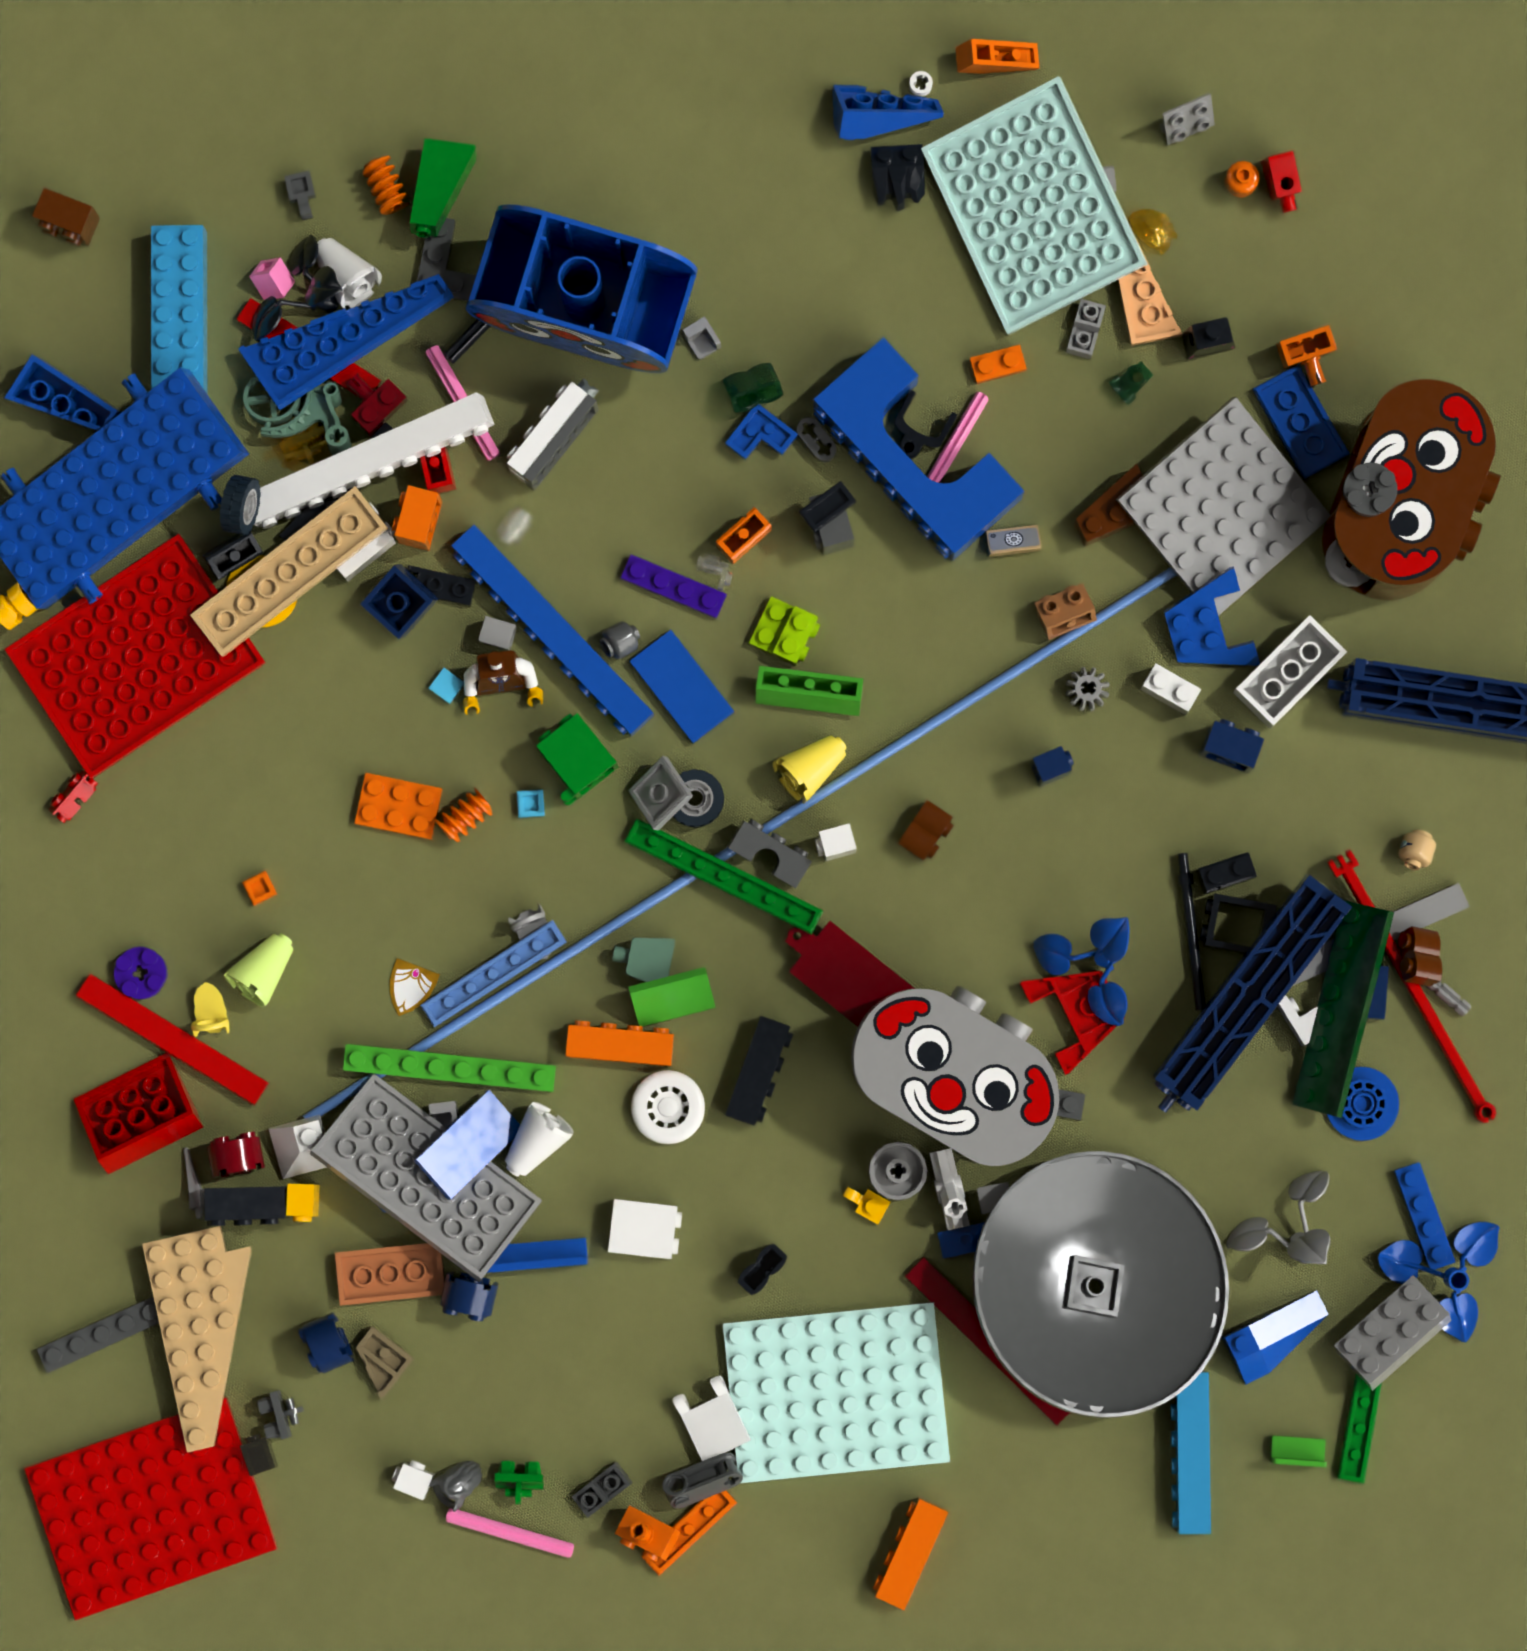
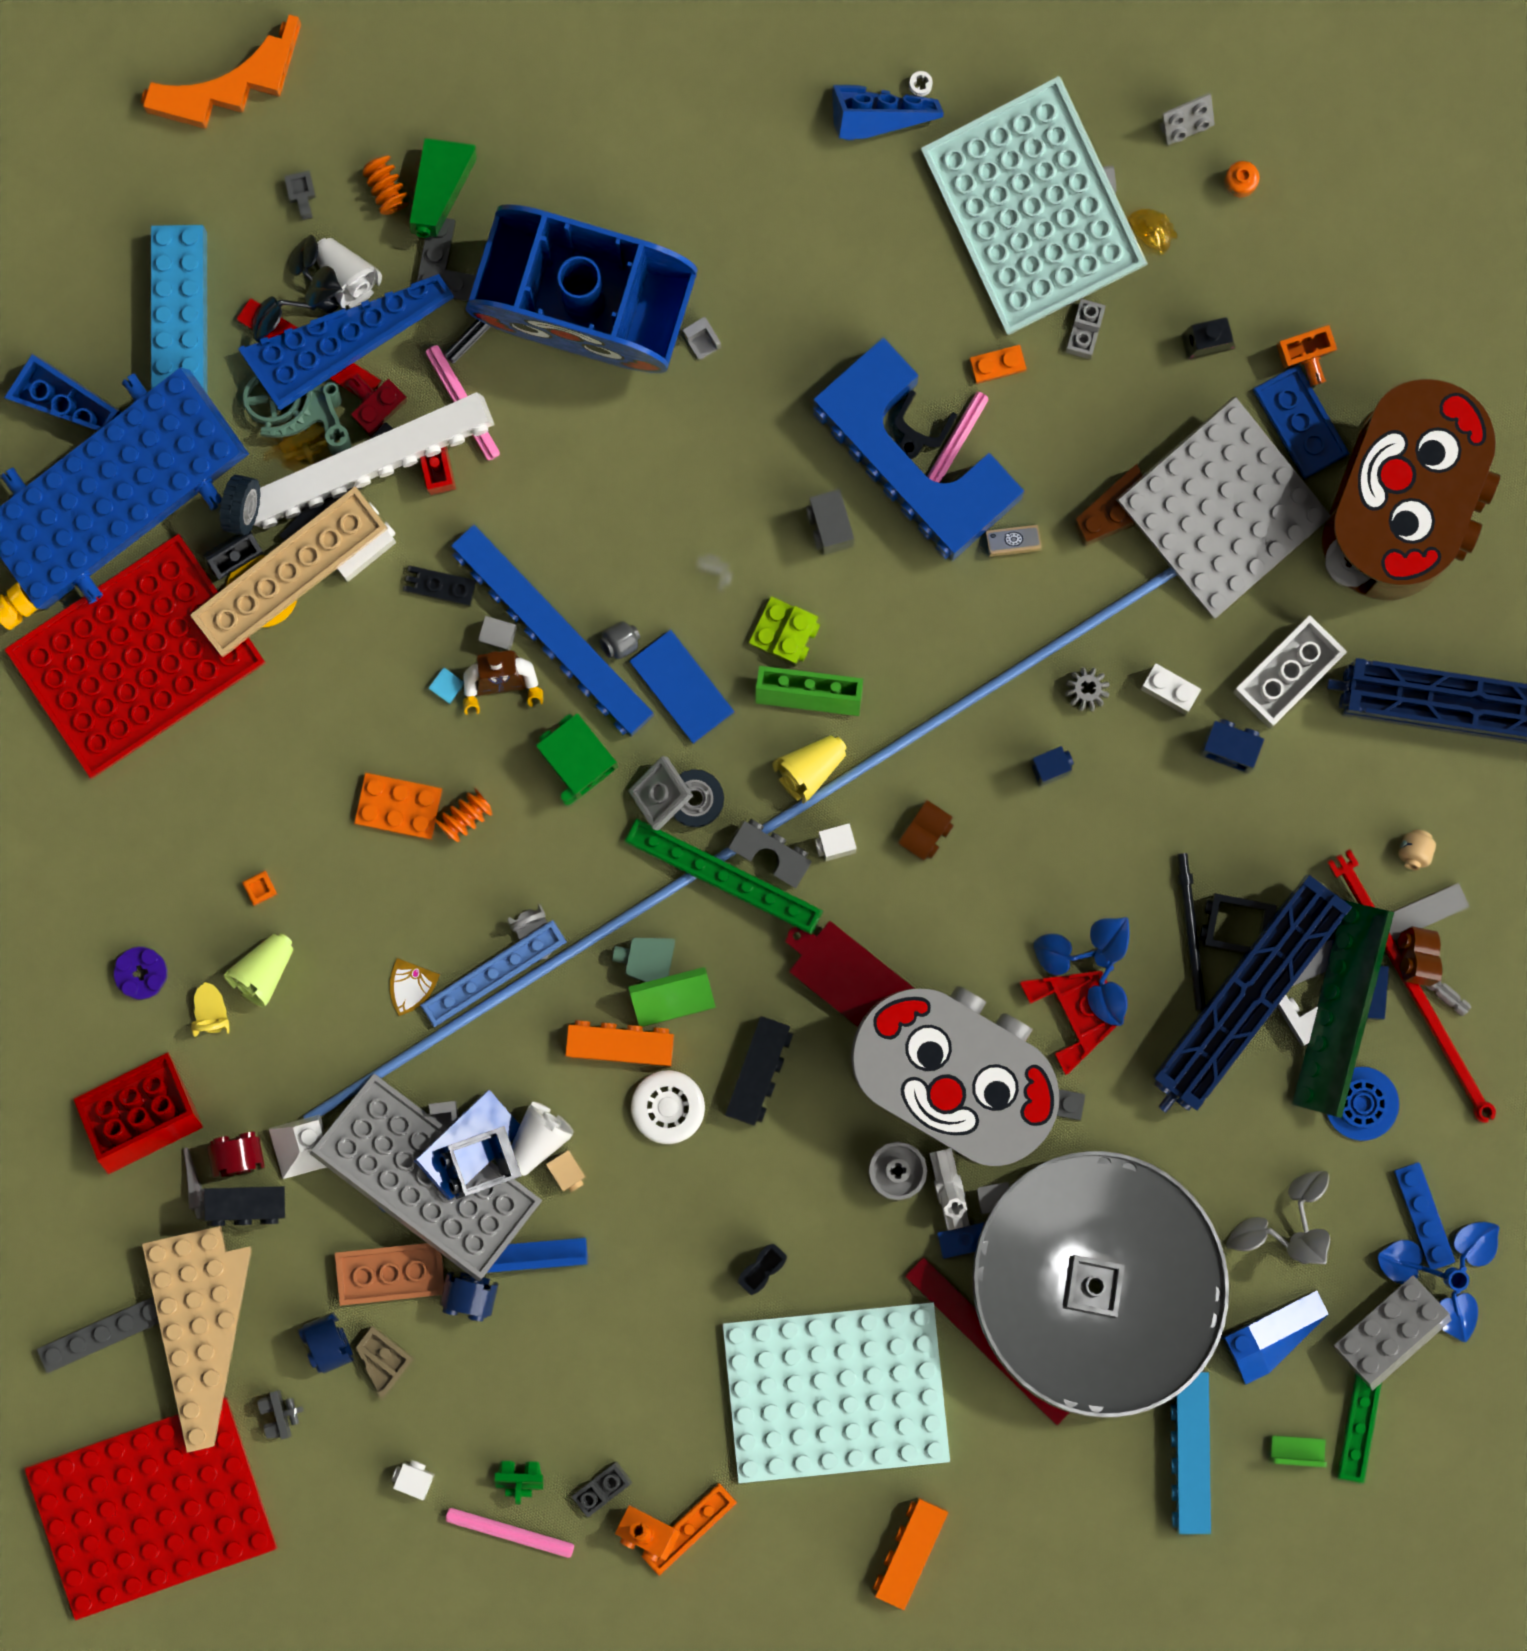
(65, 217): reddish brown brick -> none
(65, 803): hinge -> none
(172, 1040): red tile -> none
(258, 1454): clear smoke brick -> none
(261, 72): none -> orange arch
(272, 278): bright pink panel -> none
(302, 1201): yellow brick -> none
(399, 601): dark blue brick -> none
(417, 517): orange brick -> none
(449, 1067): bright green plate -> none
(457, 1483): dark grey piece -> none
(503, 1155): none -> window
(514, 526): clear brick -> none
(530, 803): medium azure tile -> none
(554, 433): piece -> none
(567, 1172): none -> tan brick
(644, 1229): white brick -> none
(673, 586): dark purple plate -> none
(701, 1480): dark grey piece -> none
(715, 1424): white flag -> none
(743, 535): orange brick -> none
(752, 387): clear green brick -> none
(759, 426): blue plate -> none
(821, 436): dark grey beam -> none
(827, 507): black tile -> none
(869, 1205): yellow plate -> none
(898, 174): black plate -> none
(996, 56): orange slope -> none
(1065, 611): medium nougat brick -> none
(1125, 384): clear green plate -> none
(1145, 308): light nougat wing -> none
(1197, 627): blue wing -> none
(1226, 873): black brick -> none
(1283, 168): red torso -> none
(1357, 498): dark grey plate -> none

